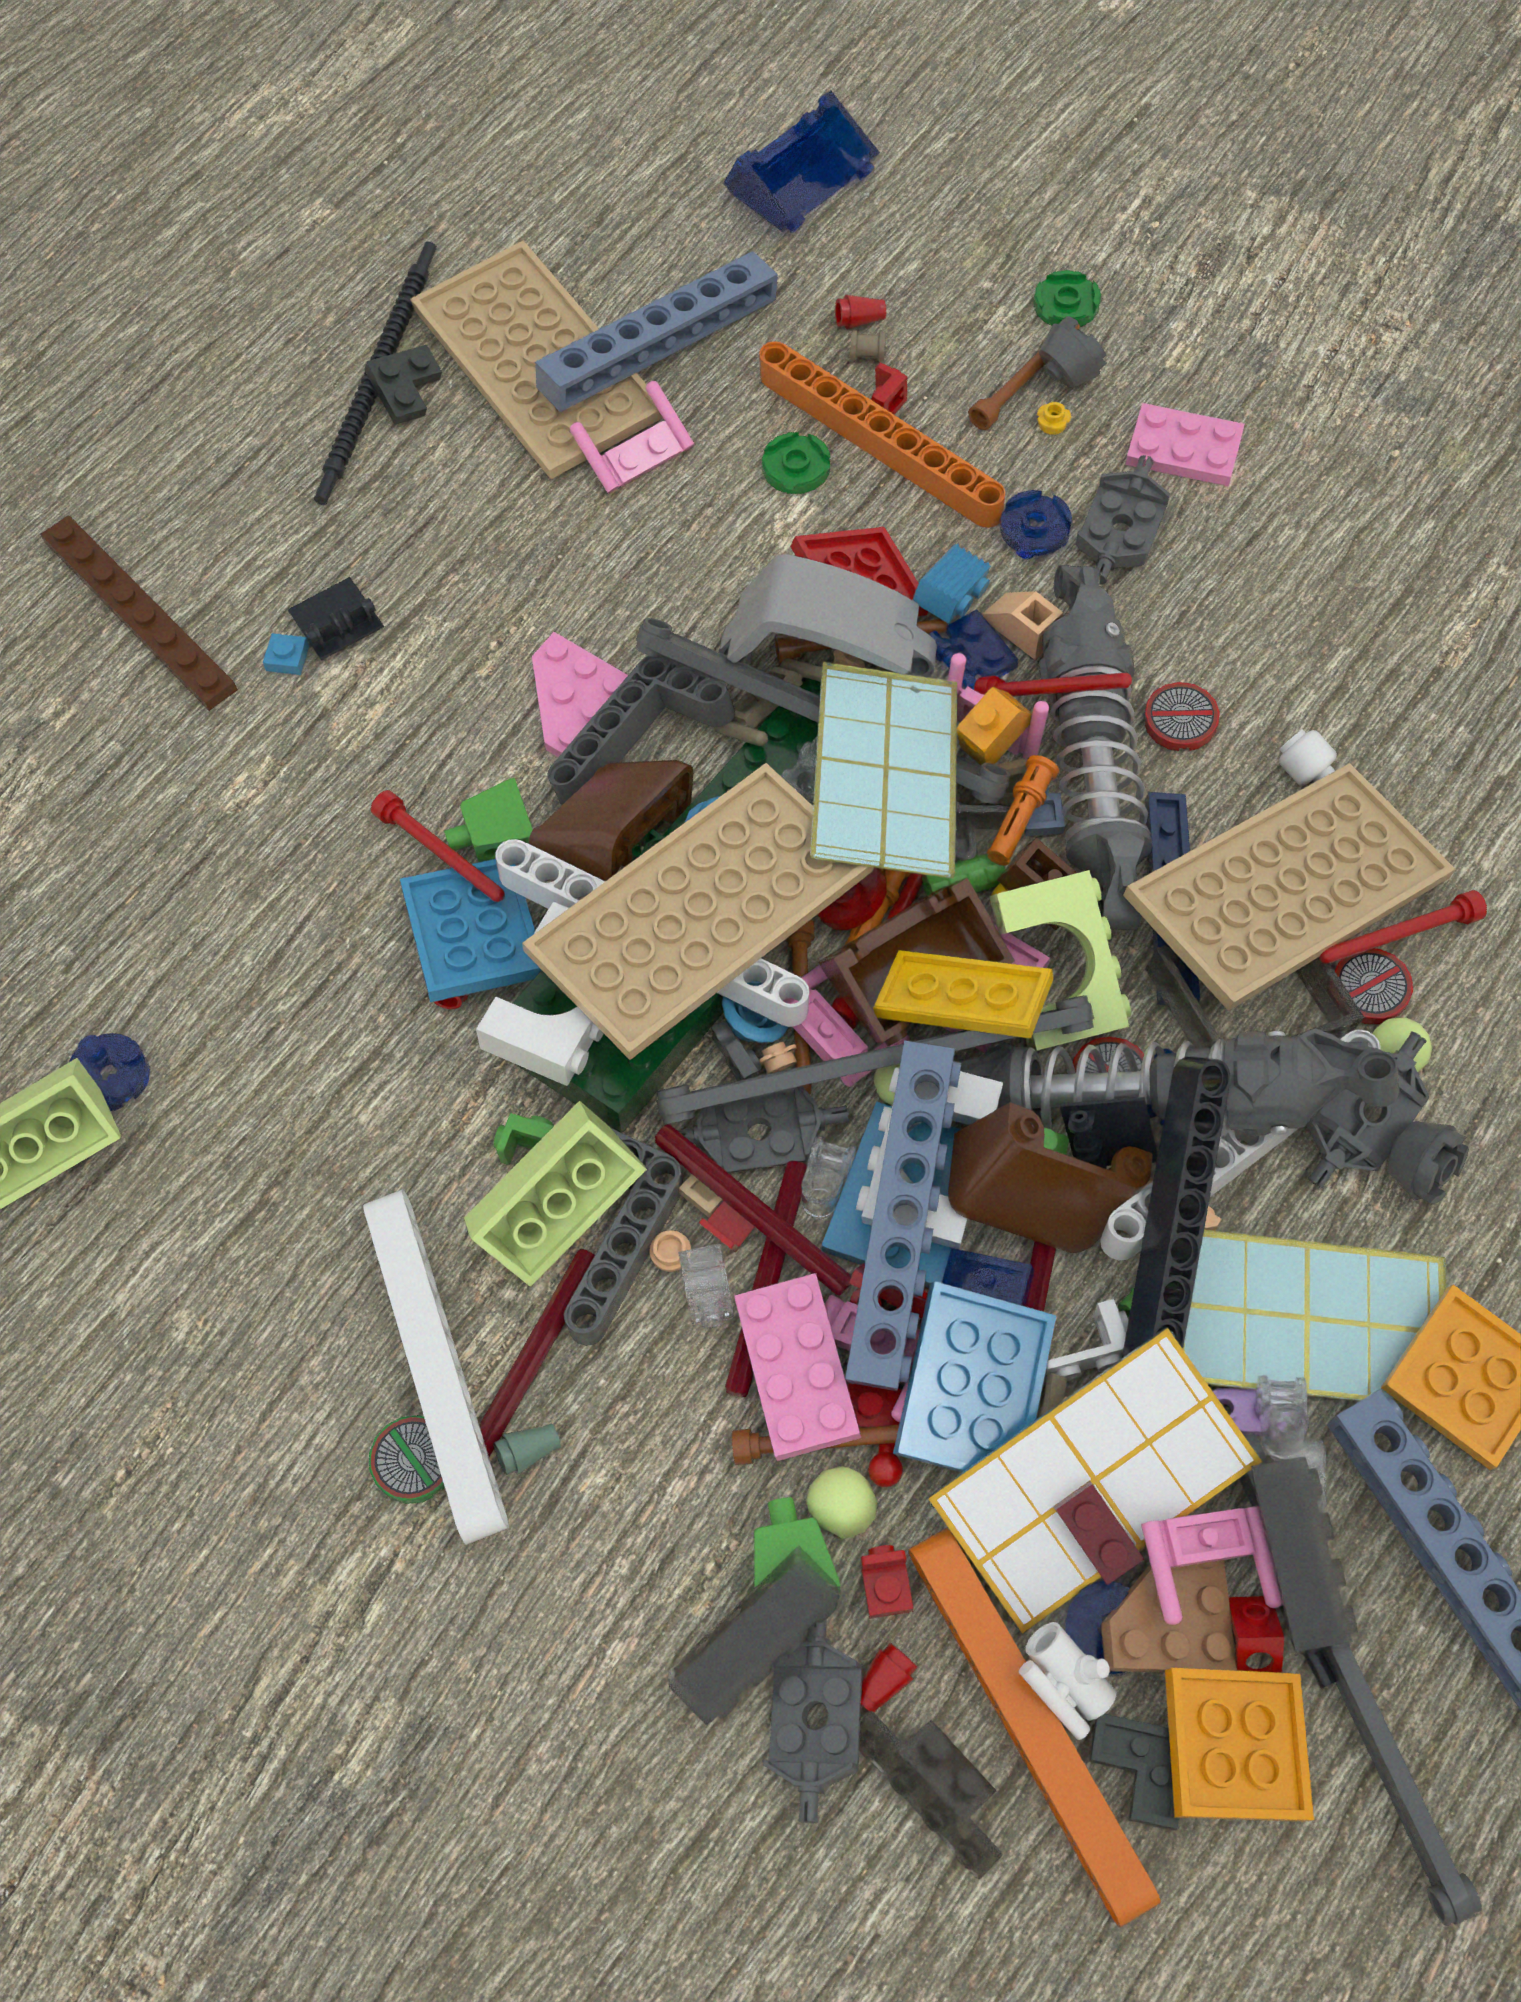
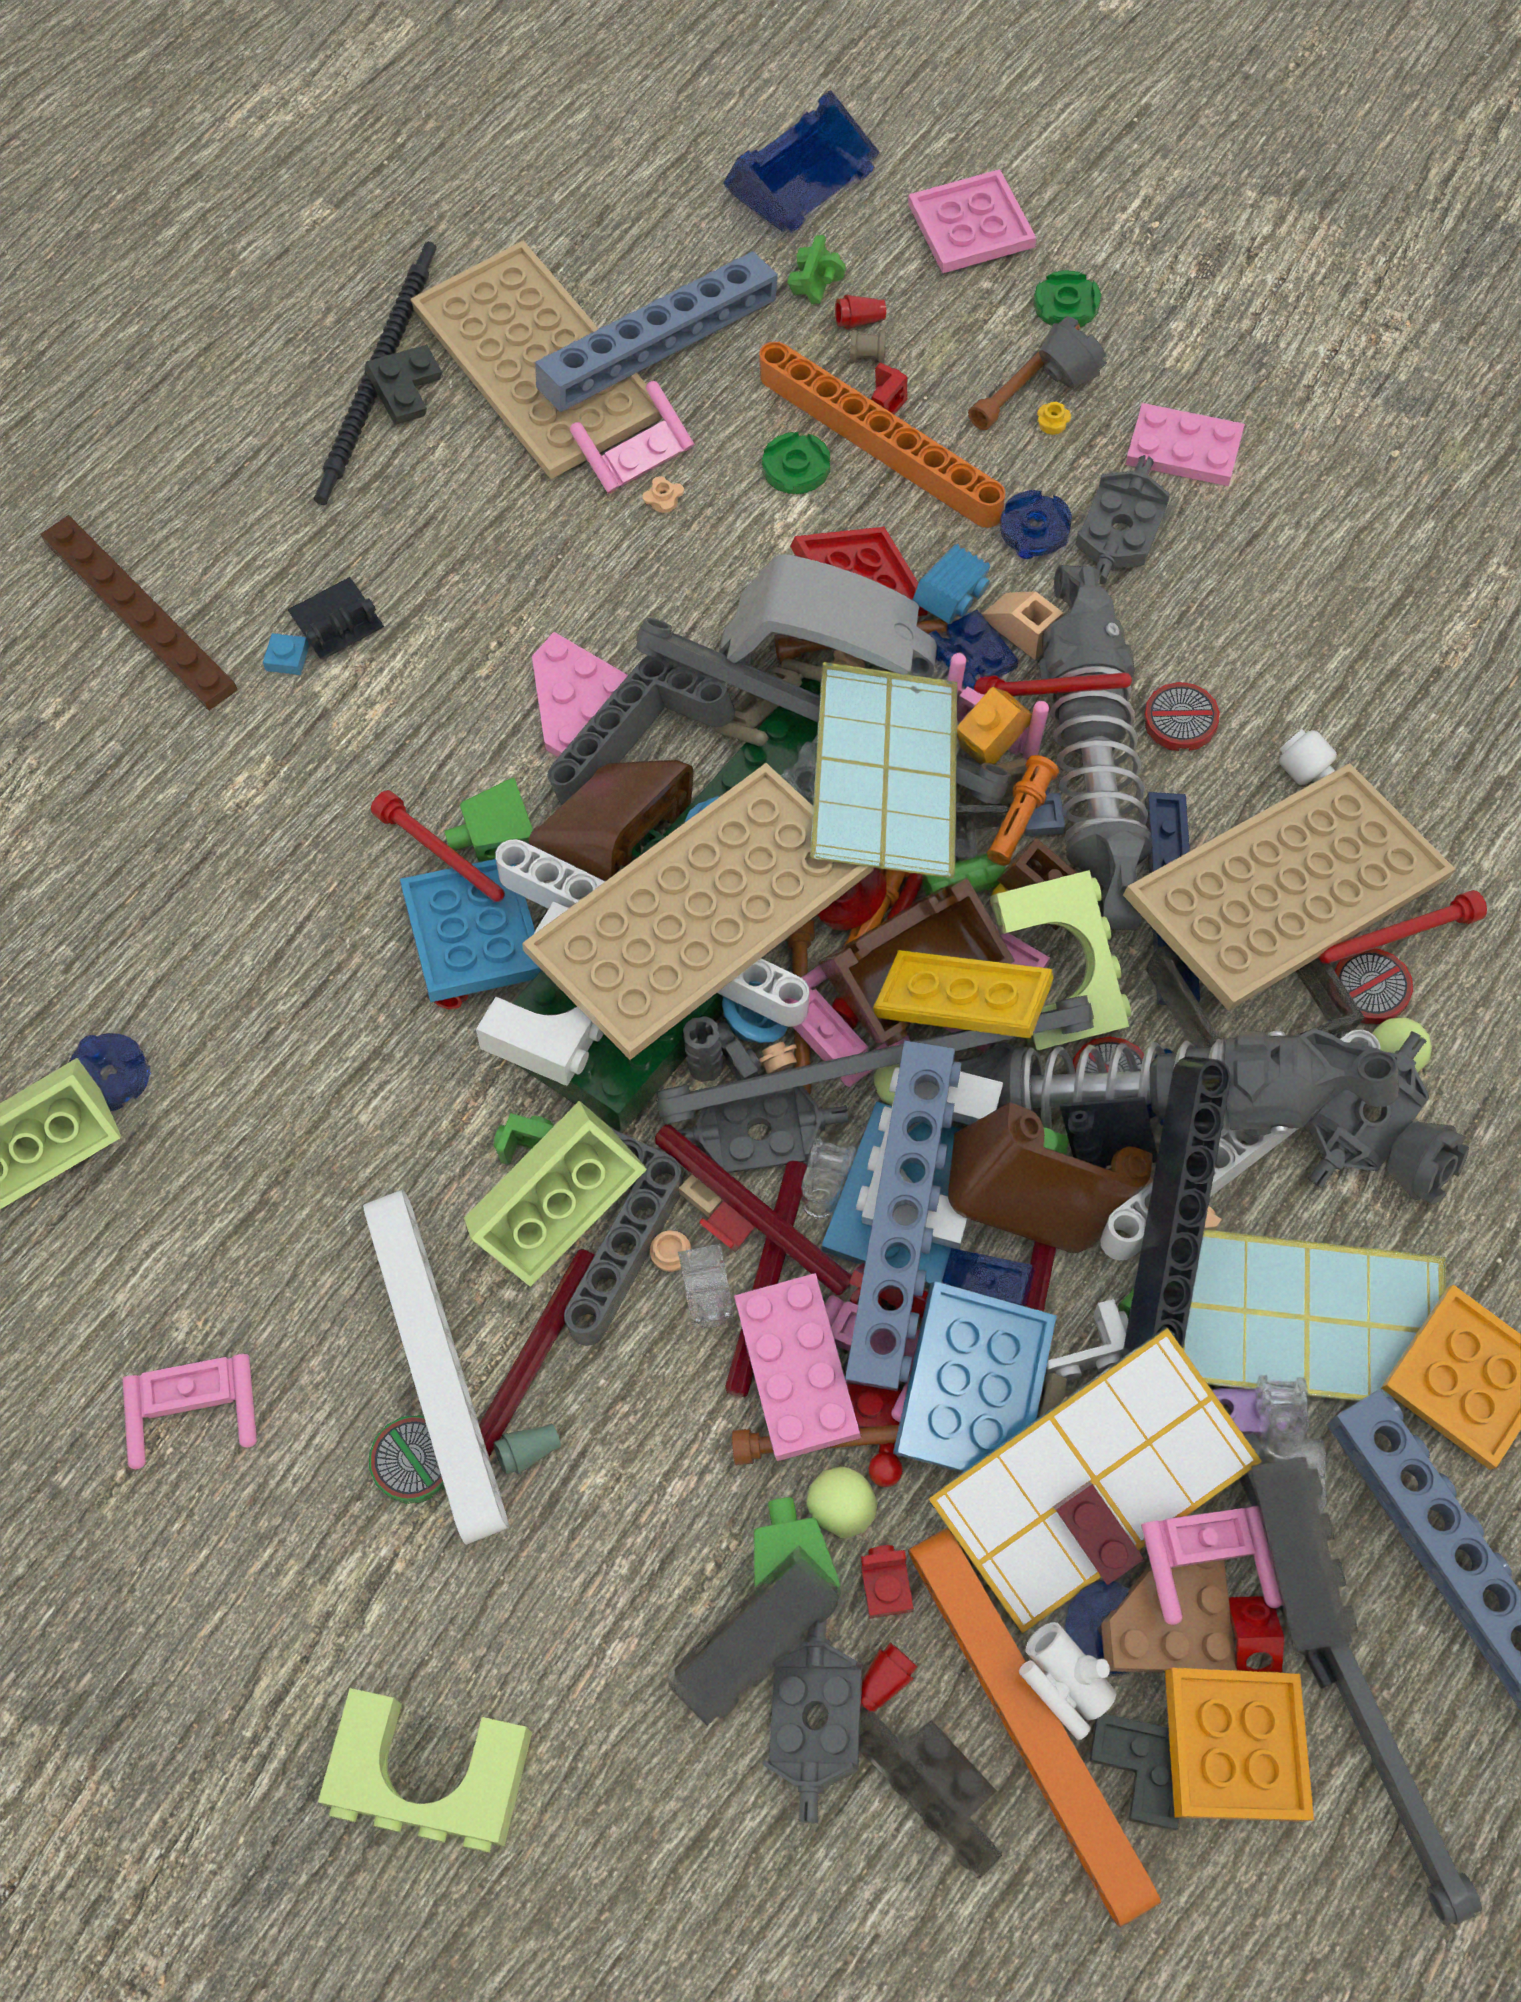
(184, 1390): none -> bright pink plate
(477, 1809): none -> yellowish green arch
(663, 502): none -> light nougat plate
(703, 1049): none -> dark grey axle
(816, 270): none -> bright green hips
(971, 221): none -> bright pink plate

